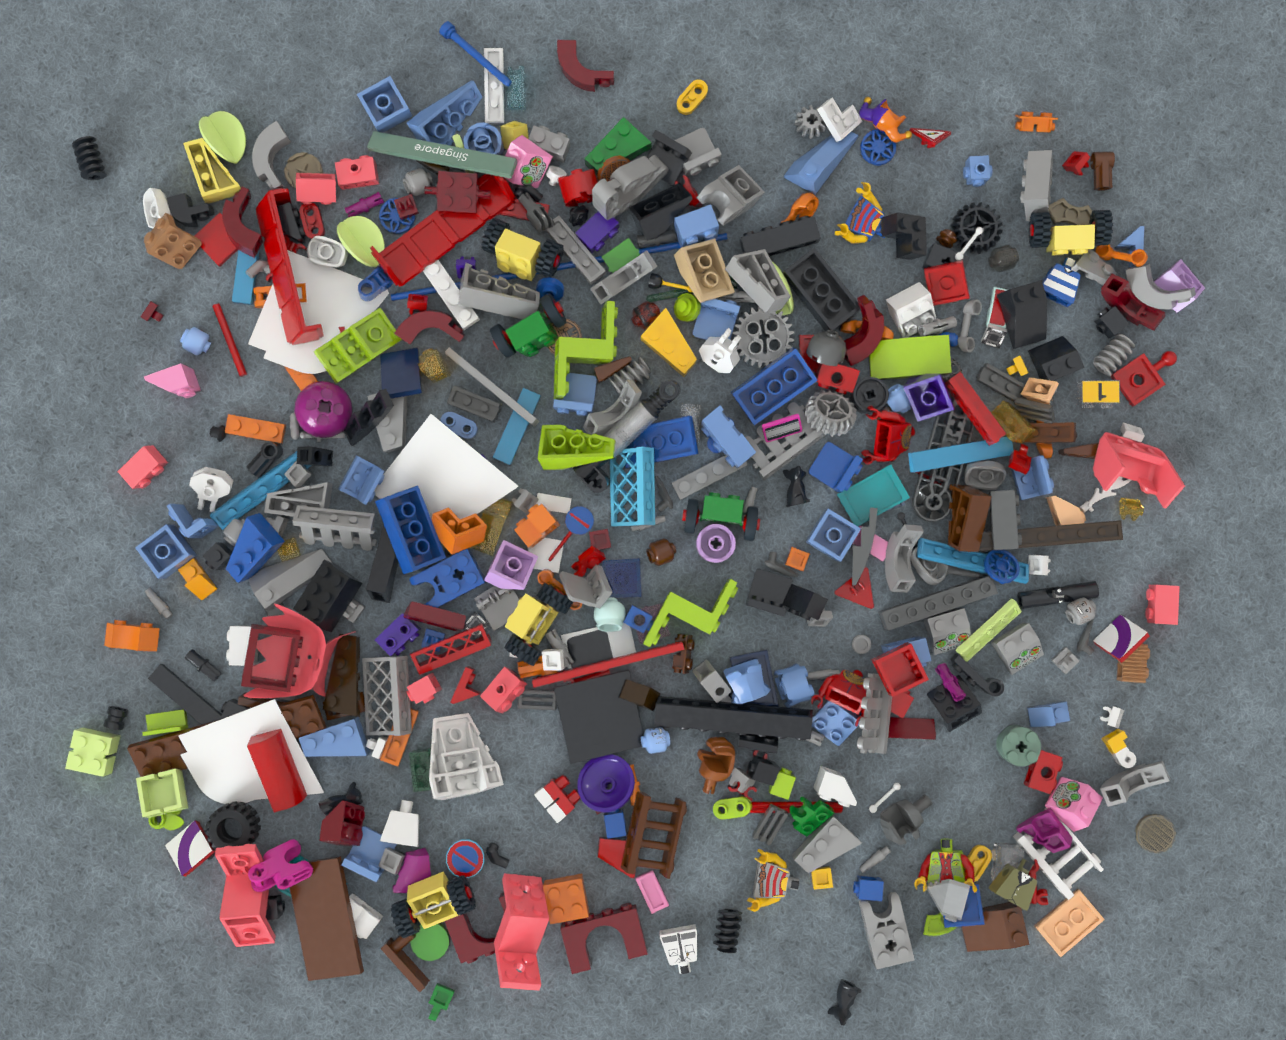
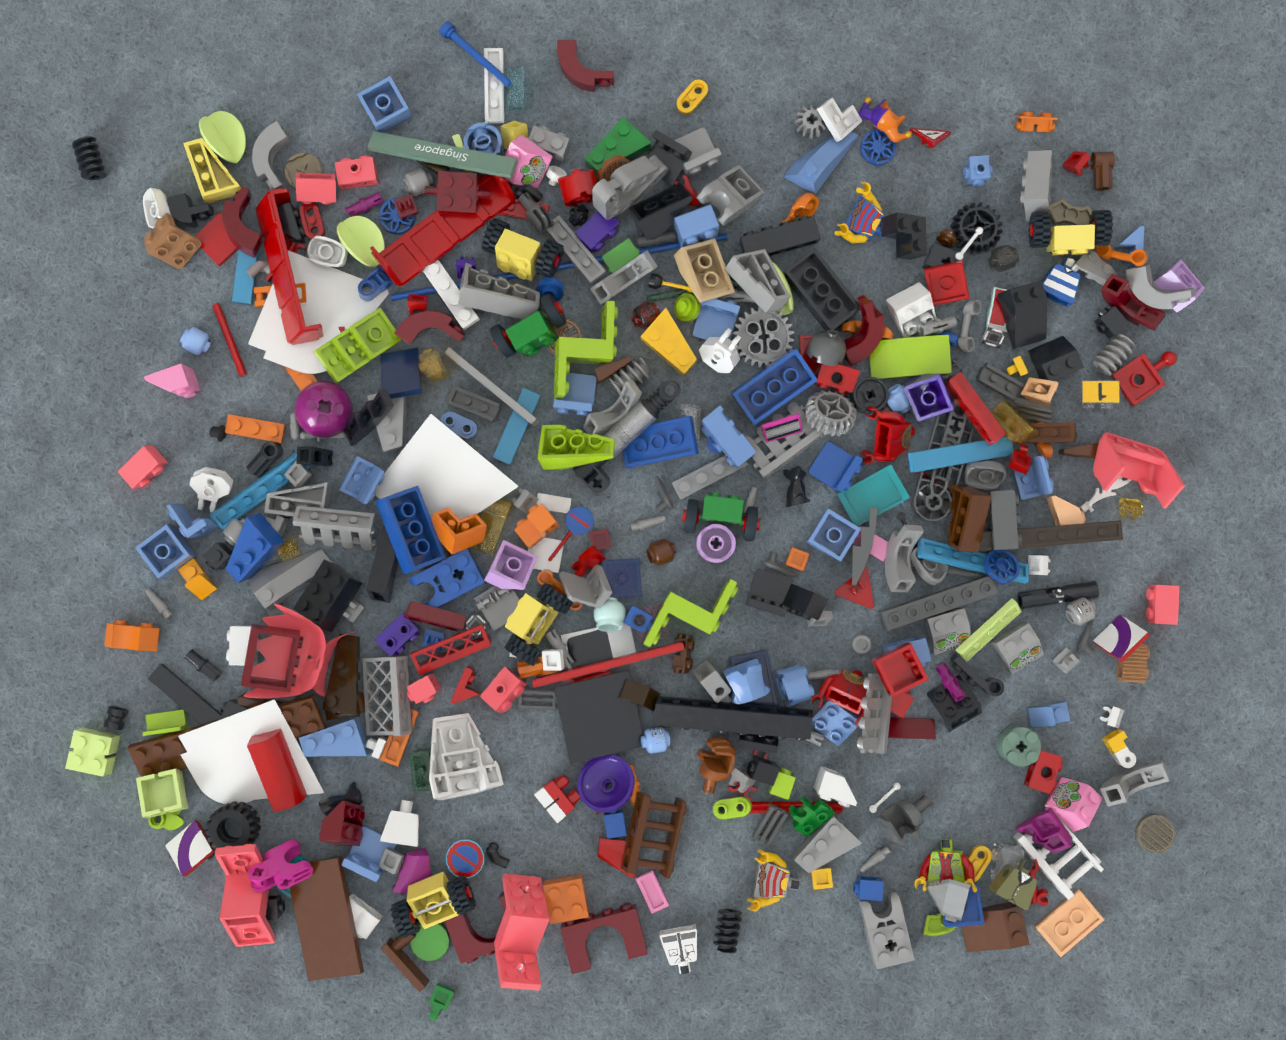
(150, 311): dark red tile -> none
(445, 116): medium blue wedge -> none
(643, 486): medium azure fence -> none
(845, 996): black animal -> none
(1132, 432): white tile -> none

